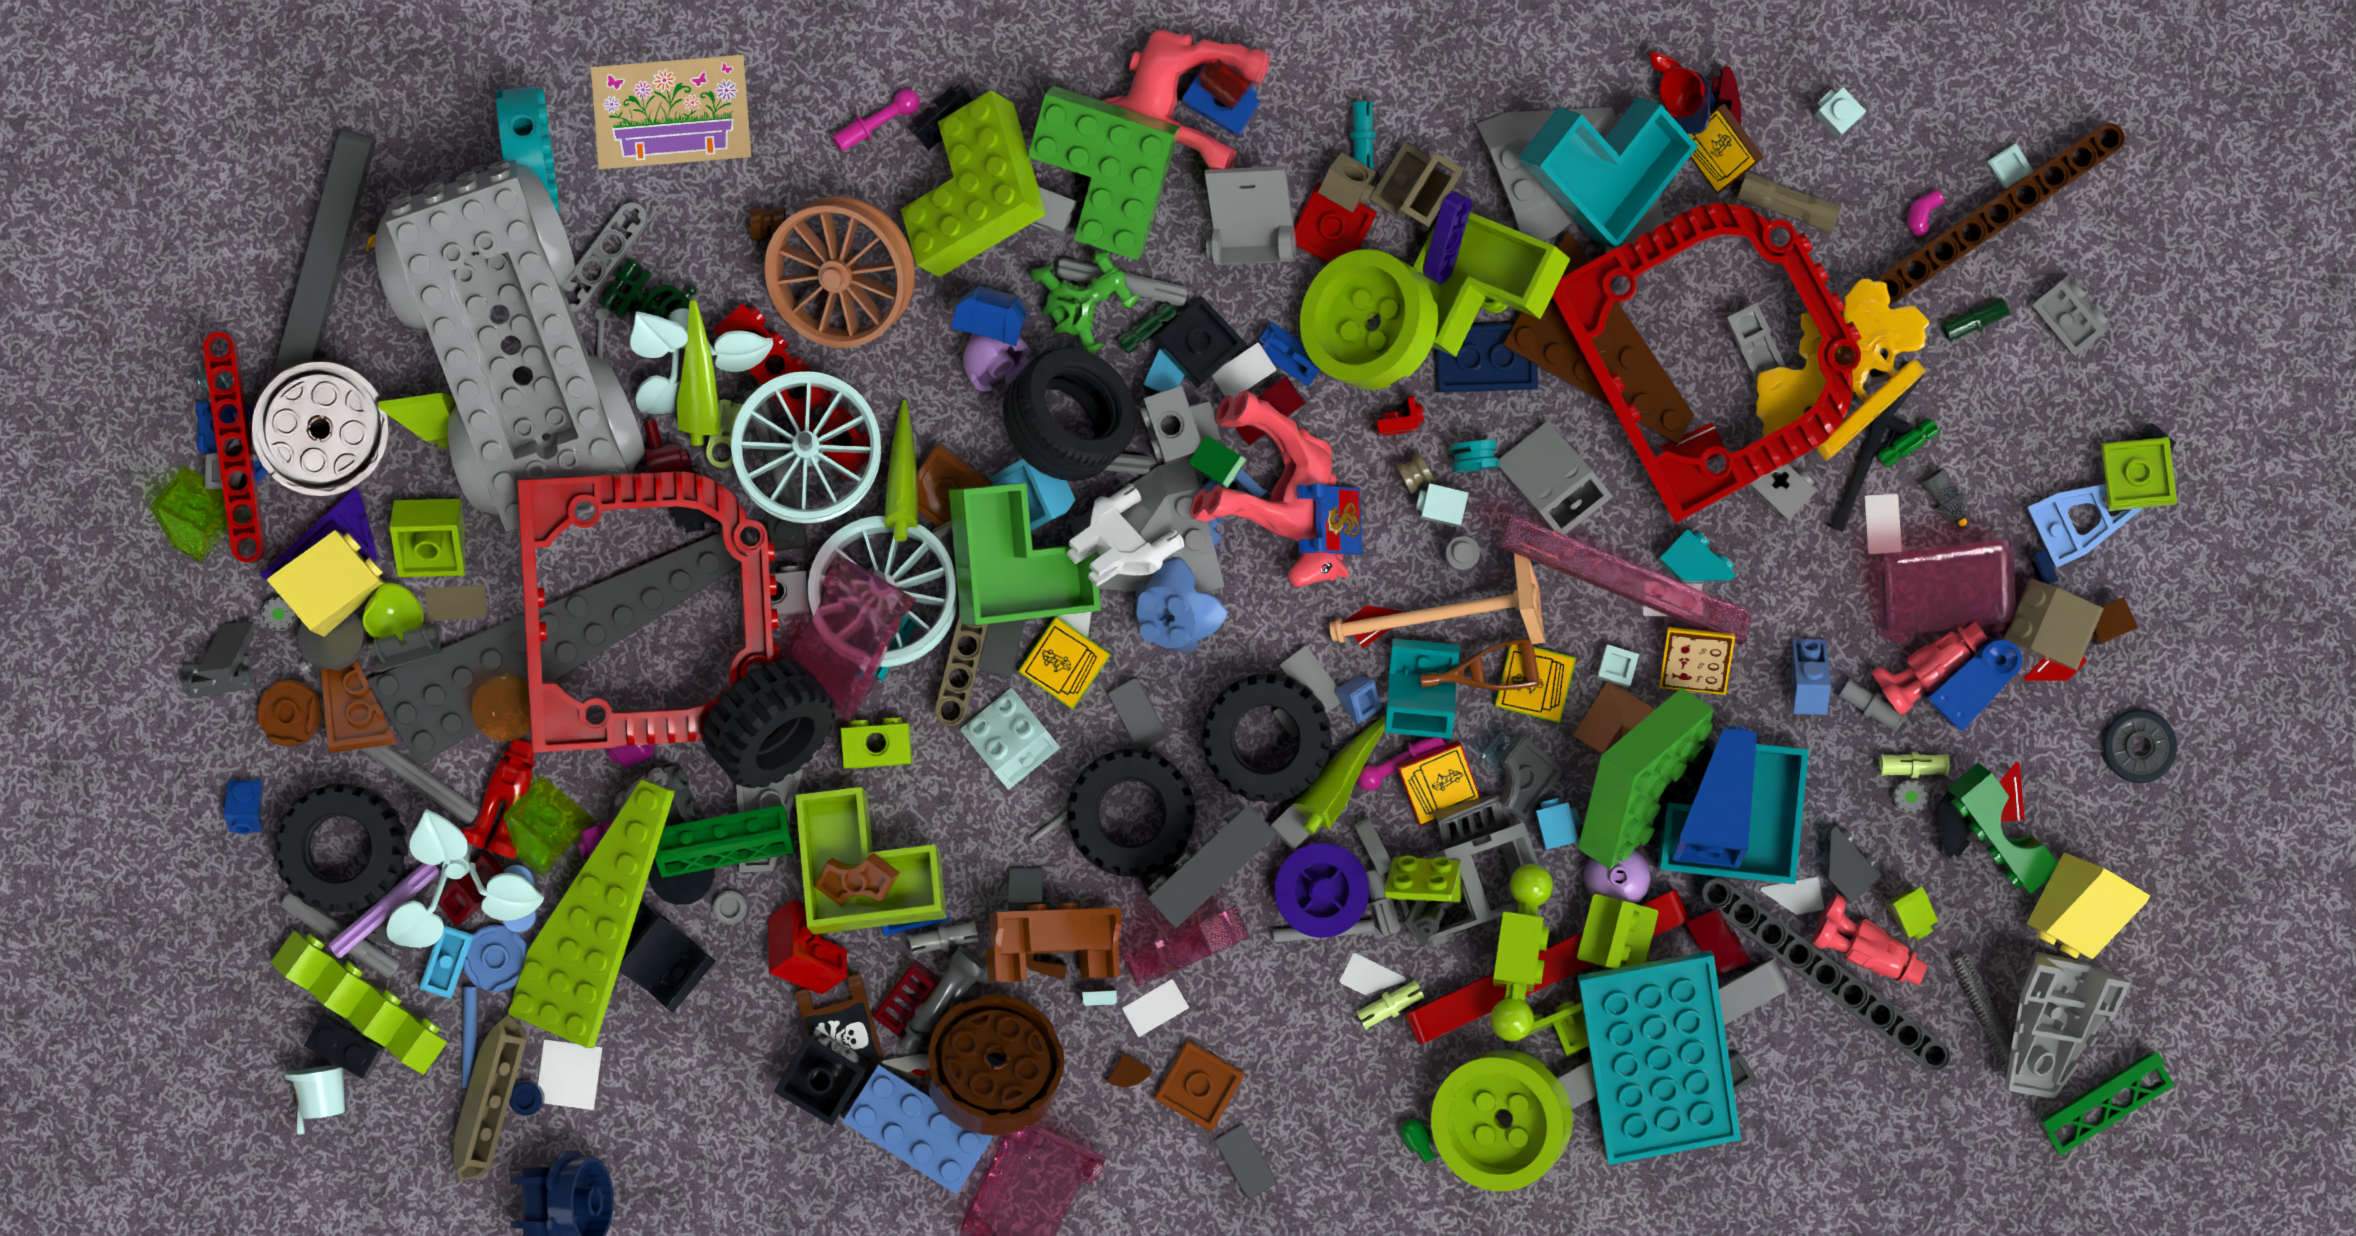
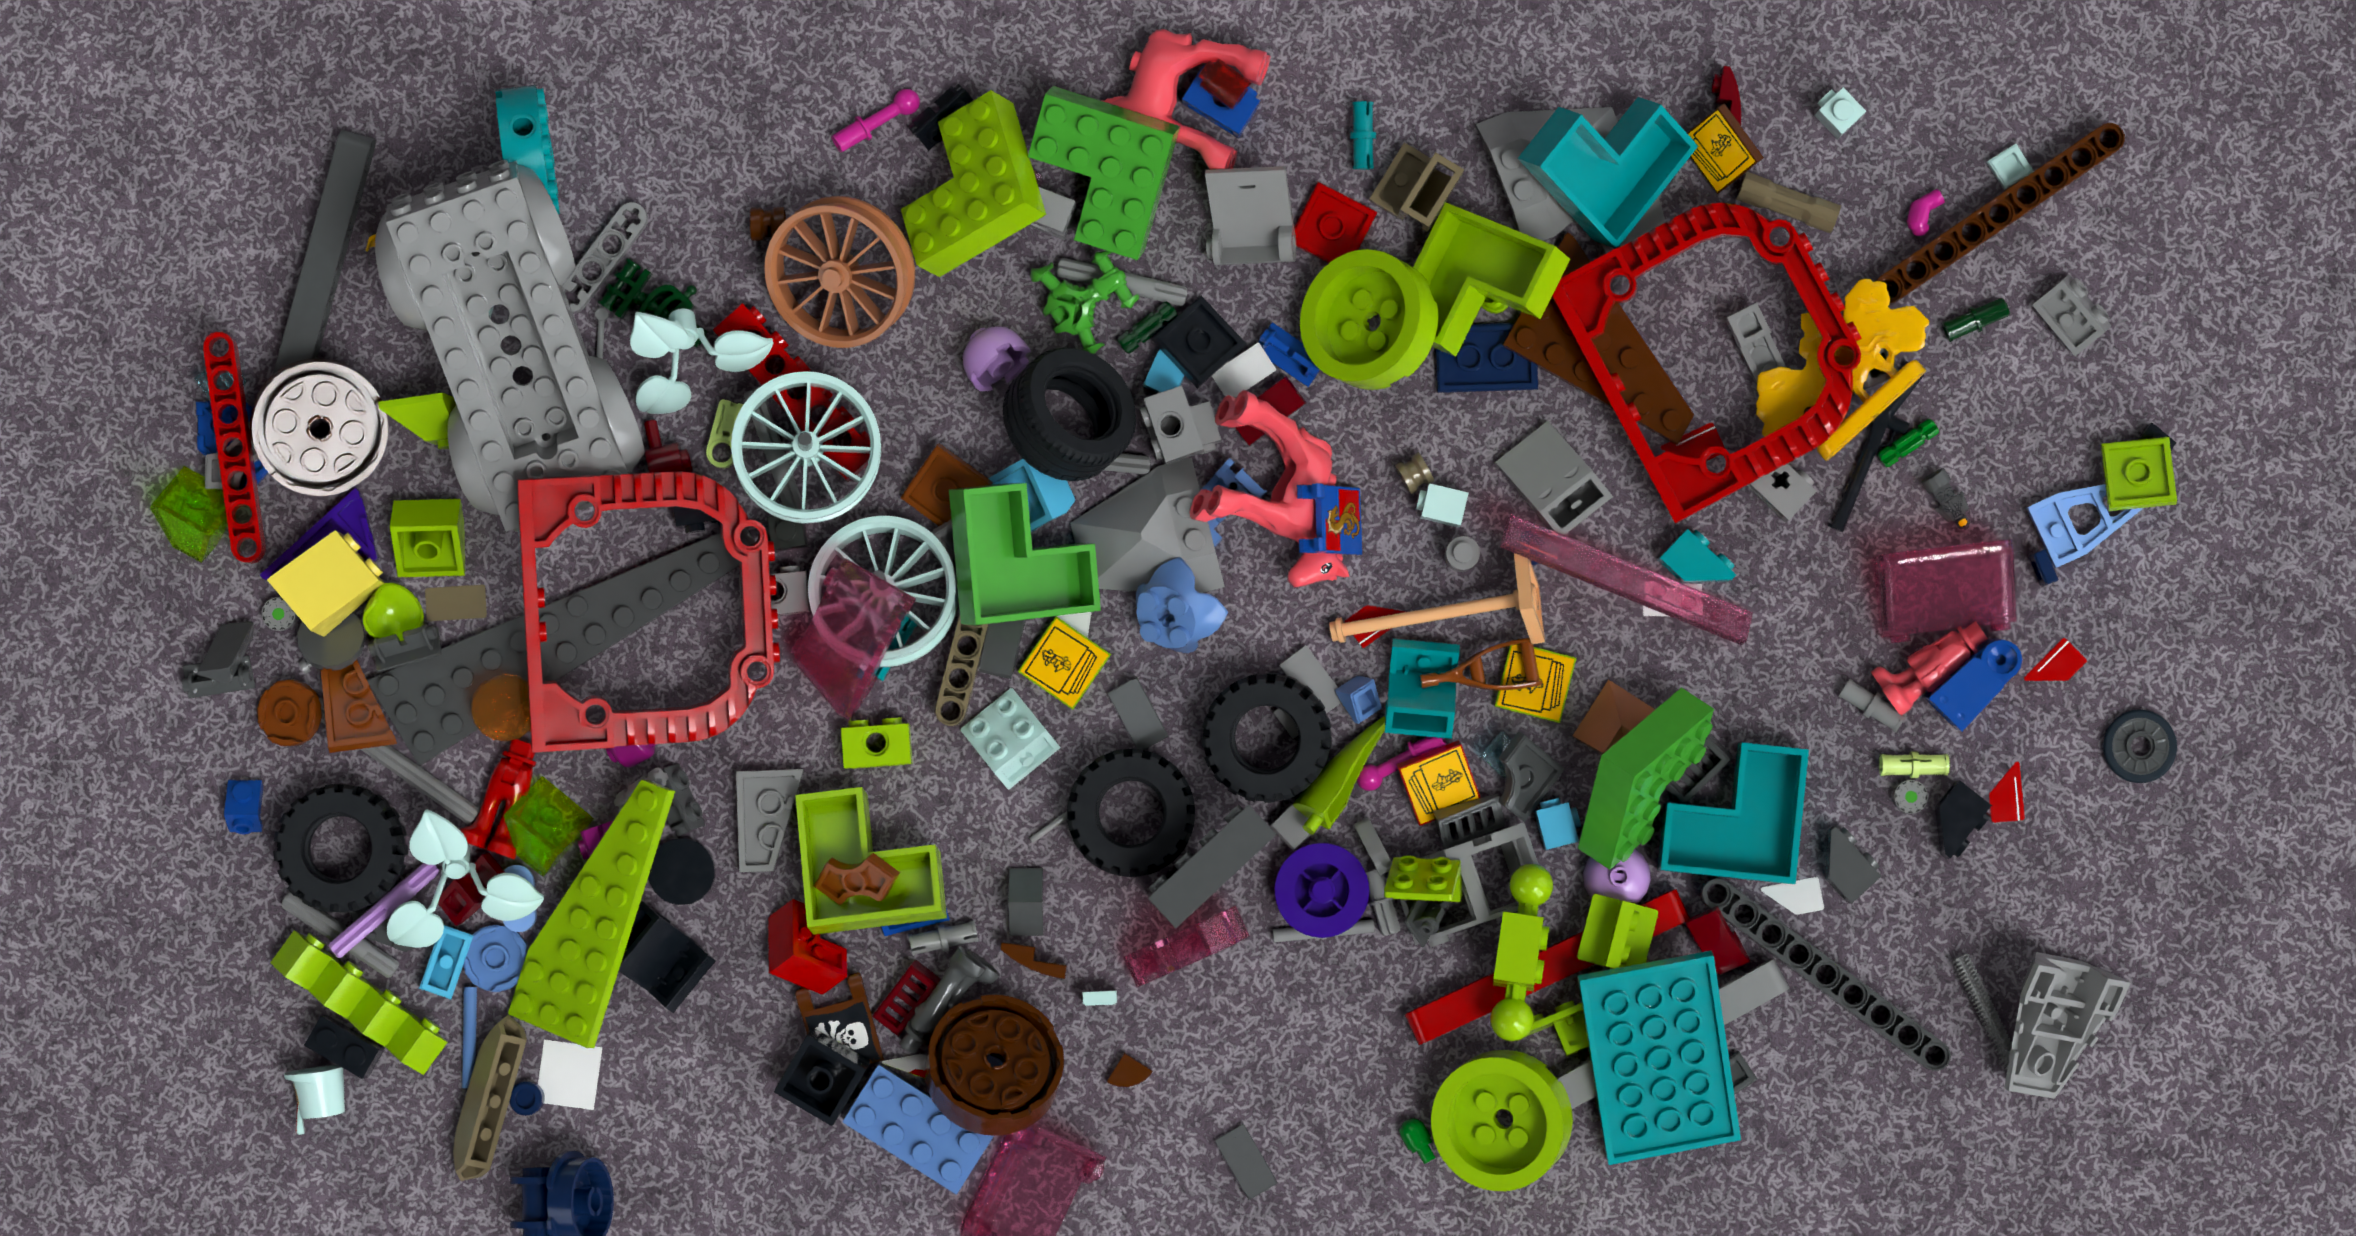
(671, 112): sticker -> none
(697, 391): lime piece -> none
(722, 838): green fence -> none
(730, 907): light grey tile -> none
(768, 724): black tyre -> none
(902, 482): lime piece -> none
(991, 314): blue slope -> none
(1044, 931): dark orange bracket -> none
(1118, 542): white connector -> none
(1155, 1008): white sticker -> none
(1199, 1086): dark orange tile -> none
(1216, 461): green slope -> none
(1348, 182): dark tan brick -> none
(1368, 976): white sticker -> none
(1390, 1004): yellowish green pin -> none
(1394, 422): red bracket -> none
(1447, 237): dark purple beam -> none
(1474, 456): teal wheel -> none
(1617, 666): light aqua plate -> none
(1684, 93): red hair -> none
(1697, 660): piece -> none
(1721, 811): blue slope -> none
(1810, 676): medium blue slope -> none
(1868, 944): coral piece -> none
(1883, 523): white sticker -> none
(1912, 912): lime slope -> none
(1983, 800): green arch -> none
(2053, 624): dark tan slope -> none
(2084, 907): light yellow slope -> none
(2104, 1091): green fence -> none
(2113, 622): reddish brown brick -> none

